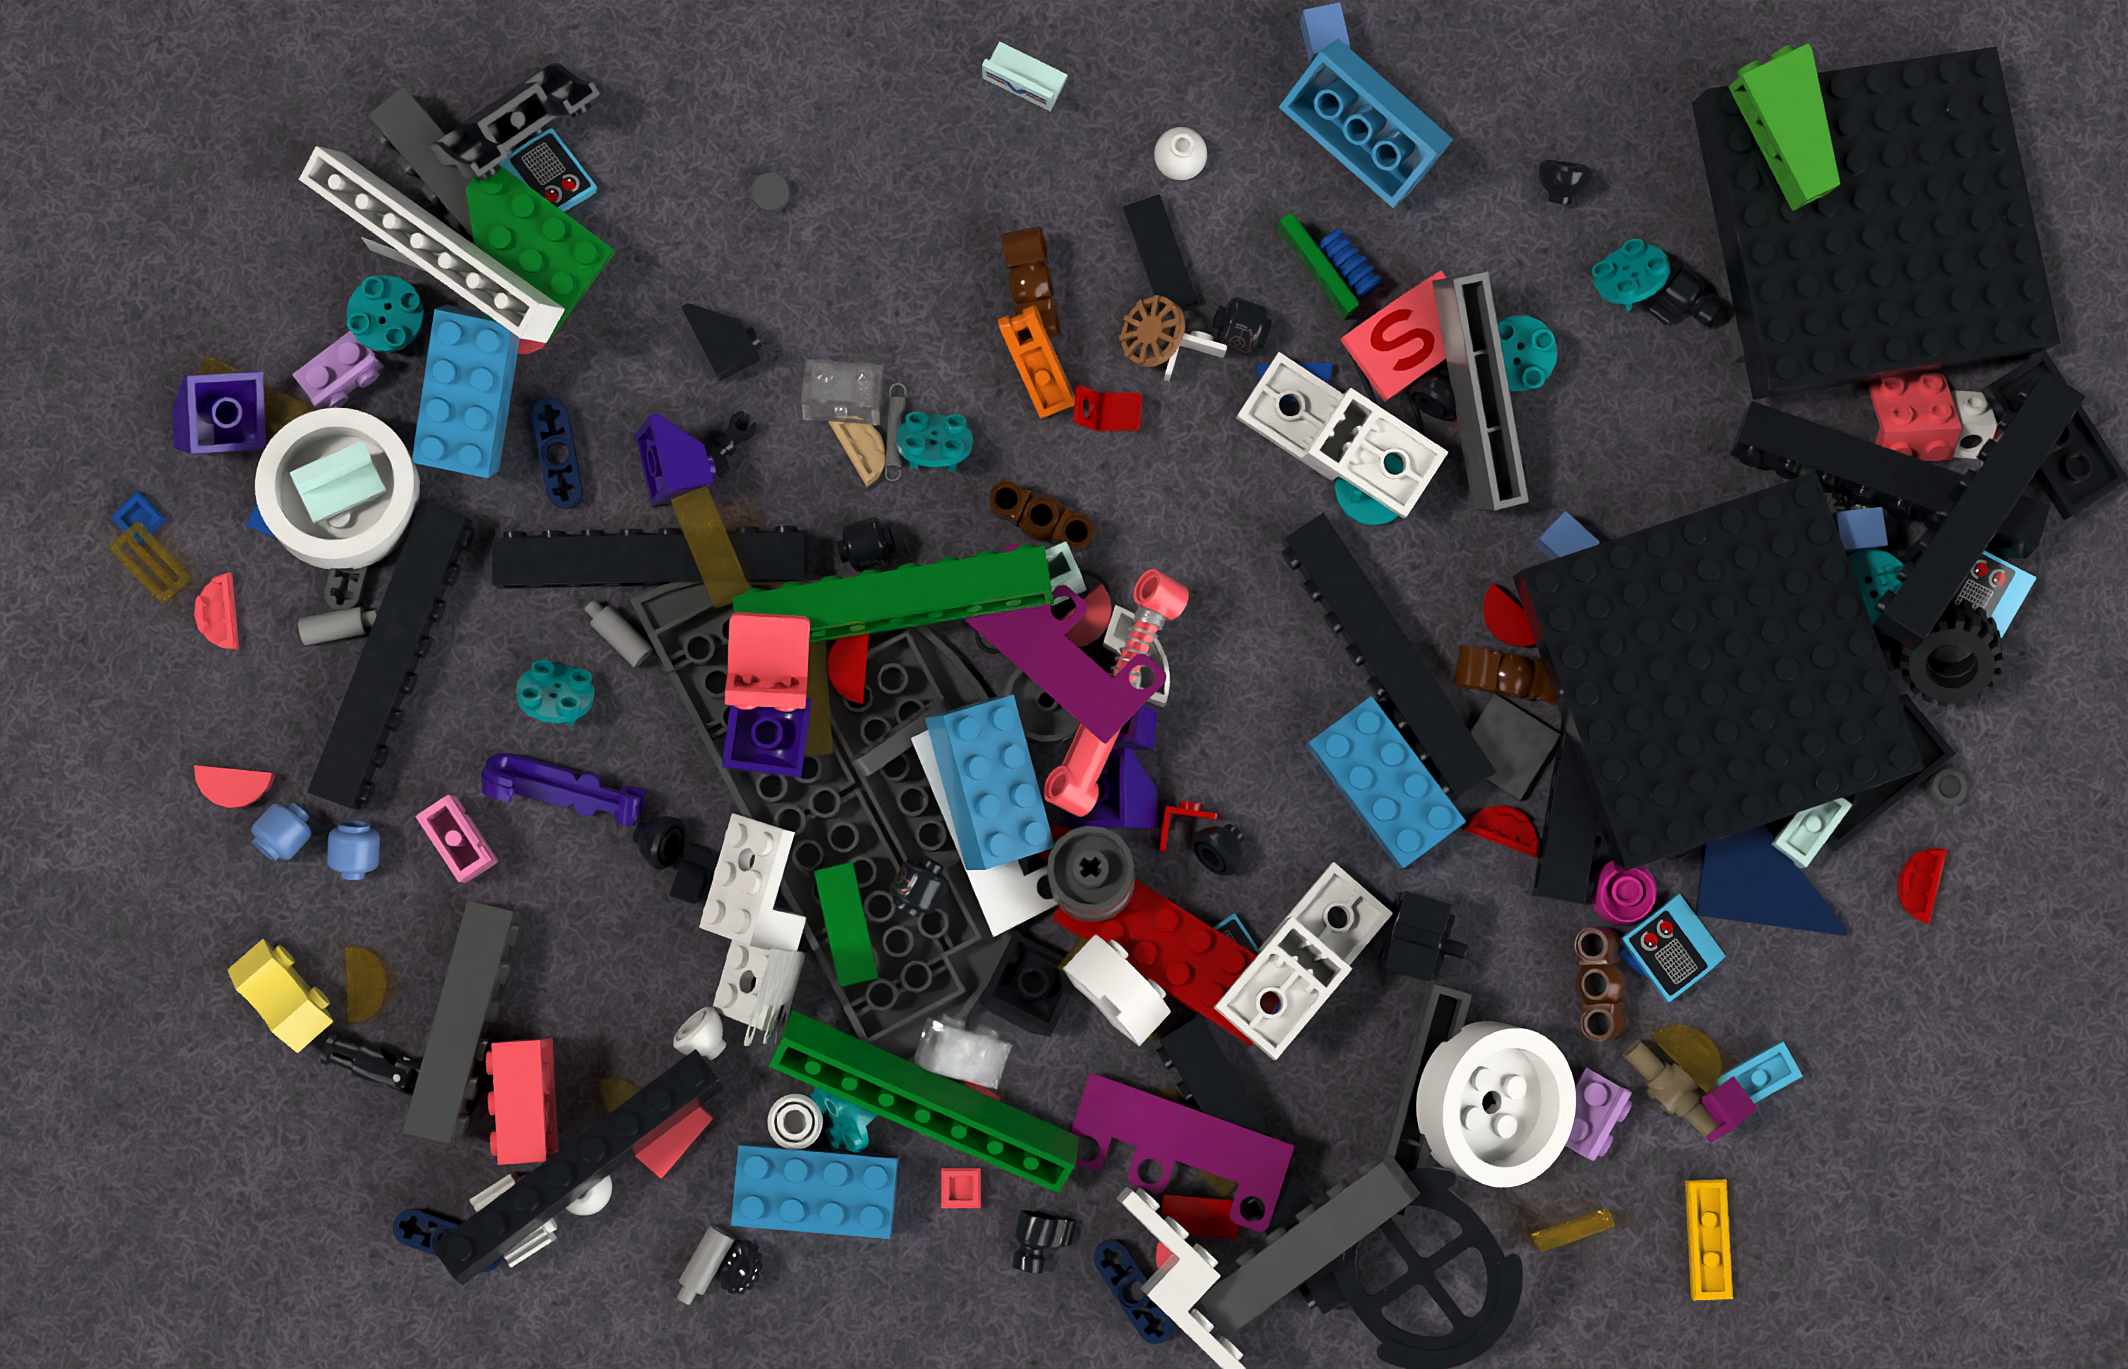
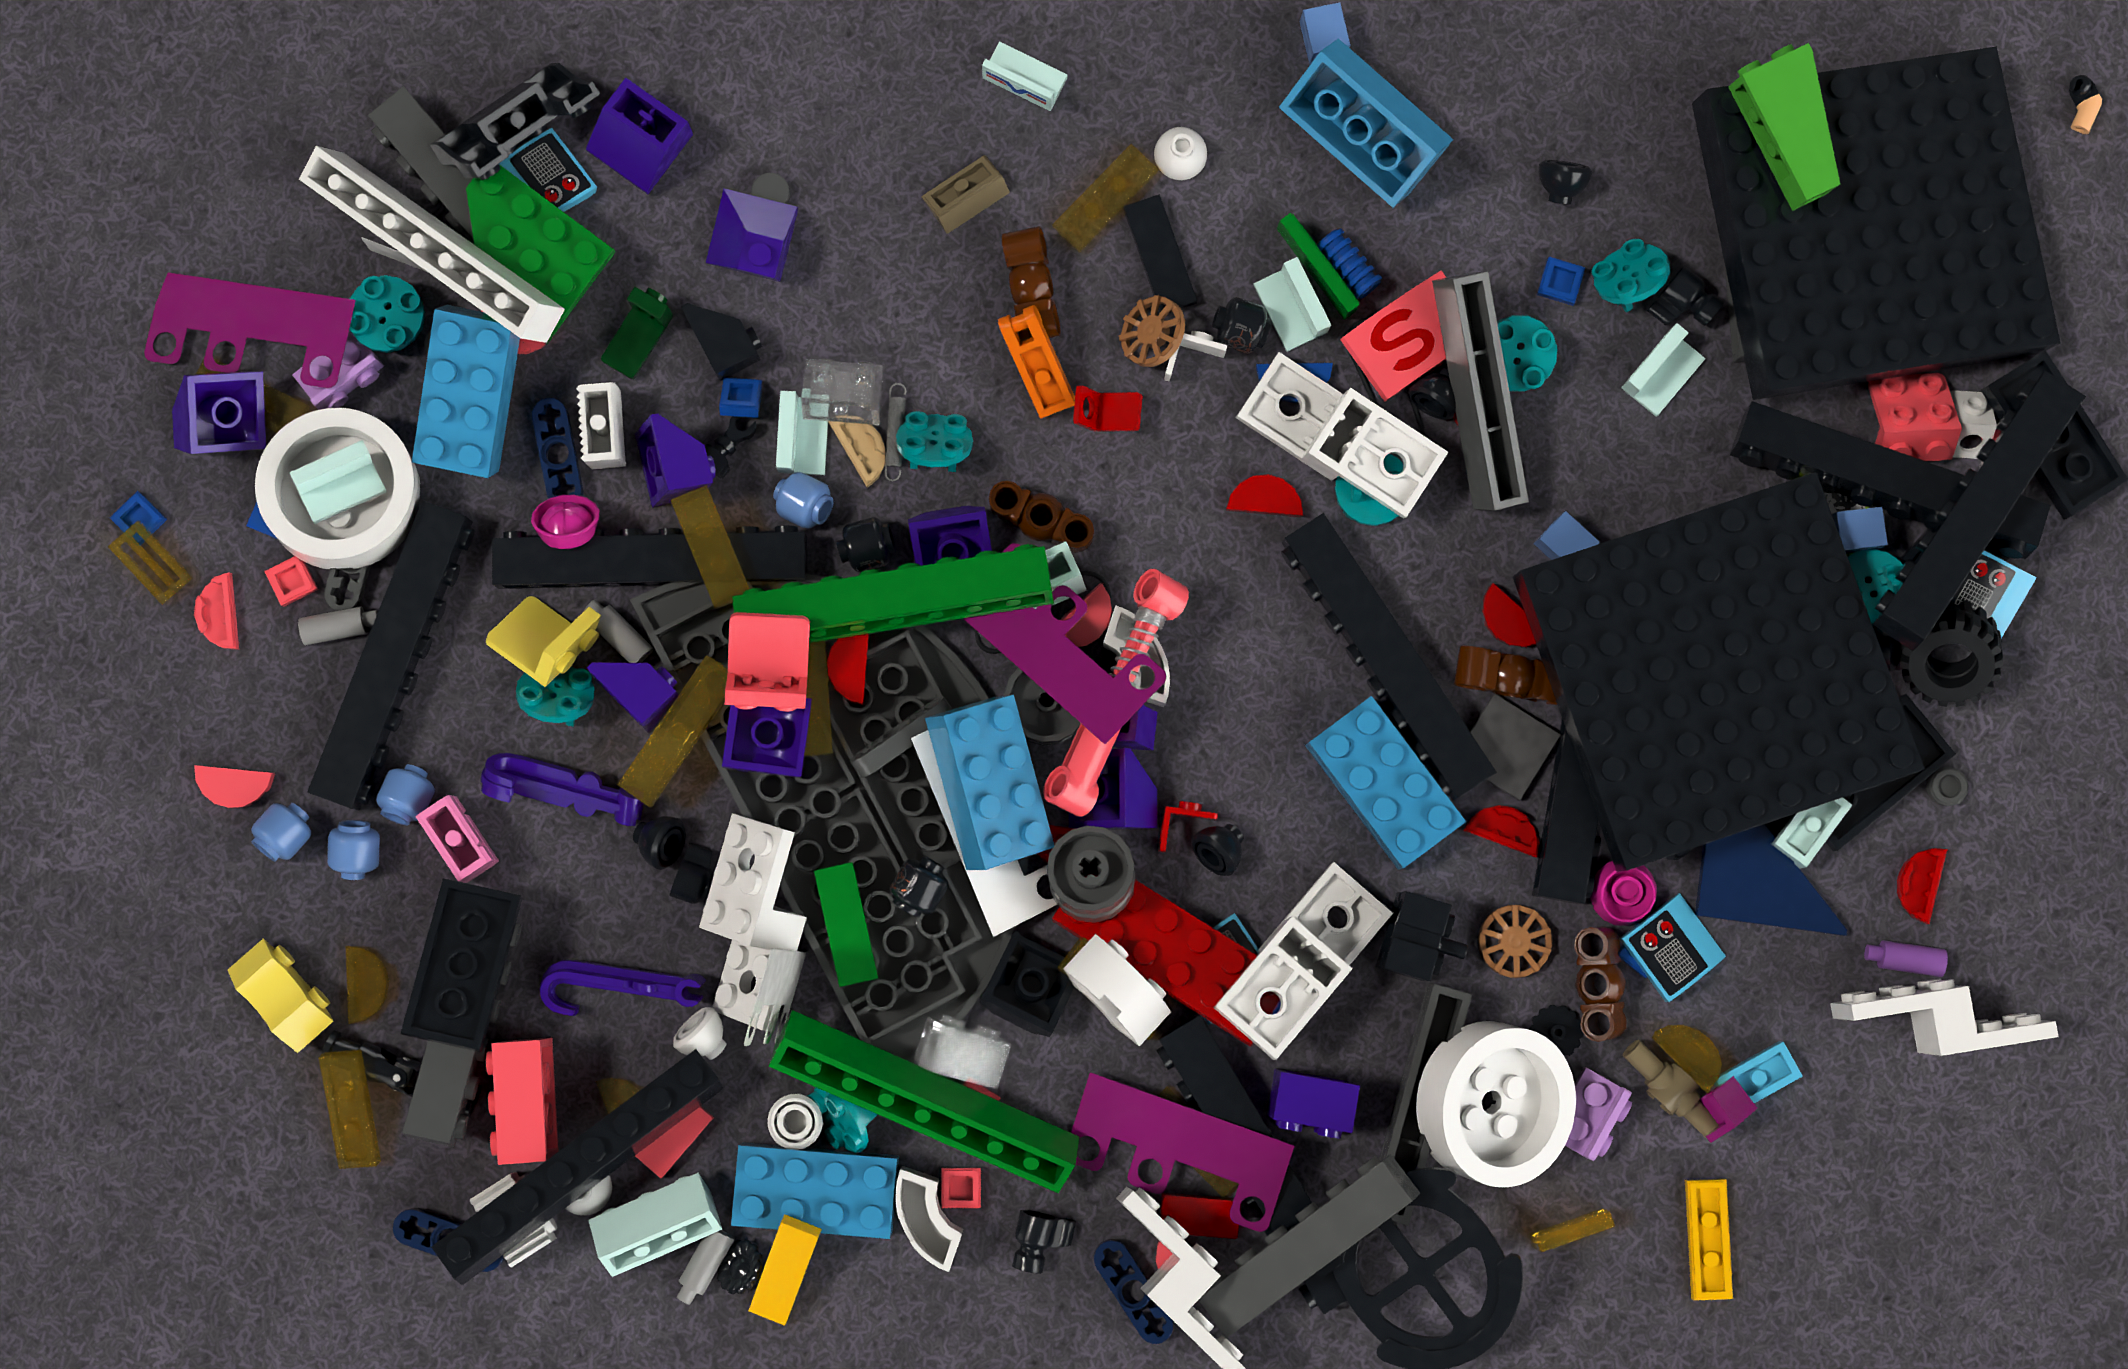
(250, 311): none -> magenta piece
(291, 581): none -> coral tile
(349, 1109): none -> clear yellow tile
(405, 794): none -> medium blue head
(461, 965): none -> black plate
(543, 640): none -> light yellow bracket
(566, 521): none -> dark pink hat
(601, 425): none -> white brick
(615, 979): none -> dark purple piece
(638, 136): none -> dark purple slope
(638, 332): none -> dark green bracket
(638, 689): none -> dark purple slope
(654, 1224): none -> light aqua brick
(677, 732): none -> clear yellow tile
(740, 397): none -> blue tile
(752, 235): none -> dark purple slope
(784, 1269): none -> yellow tile
(799, 440): none -> light aqua panel
(803, 500): none -> medium blue head
(924, 1220): none -> white brick
(949, 533): none -> dark purple slope
(966, 194): none -> dark tan slope
(1105, 198): none -> clear yellow tile
(1265, 496): none -> red tile
(1293, 305): none -> light aqua panel
(1313, 1101): none -> dark purple brick
(1515, 941): none -> medium nougat wheel
(1559, 1027): none -> black piece
(1560, 281): none -> blue tile
(1663, 371): none -> light aqua panel
(1908, 958): none -> medium lavender cylinder
(1943, 1017): none -> white bracket
(2086, 101): none -> arm

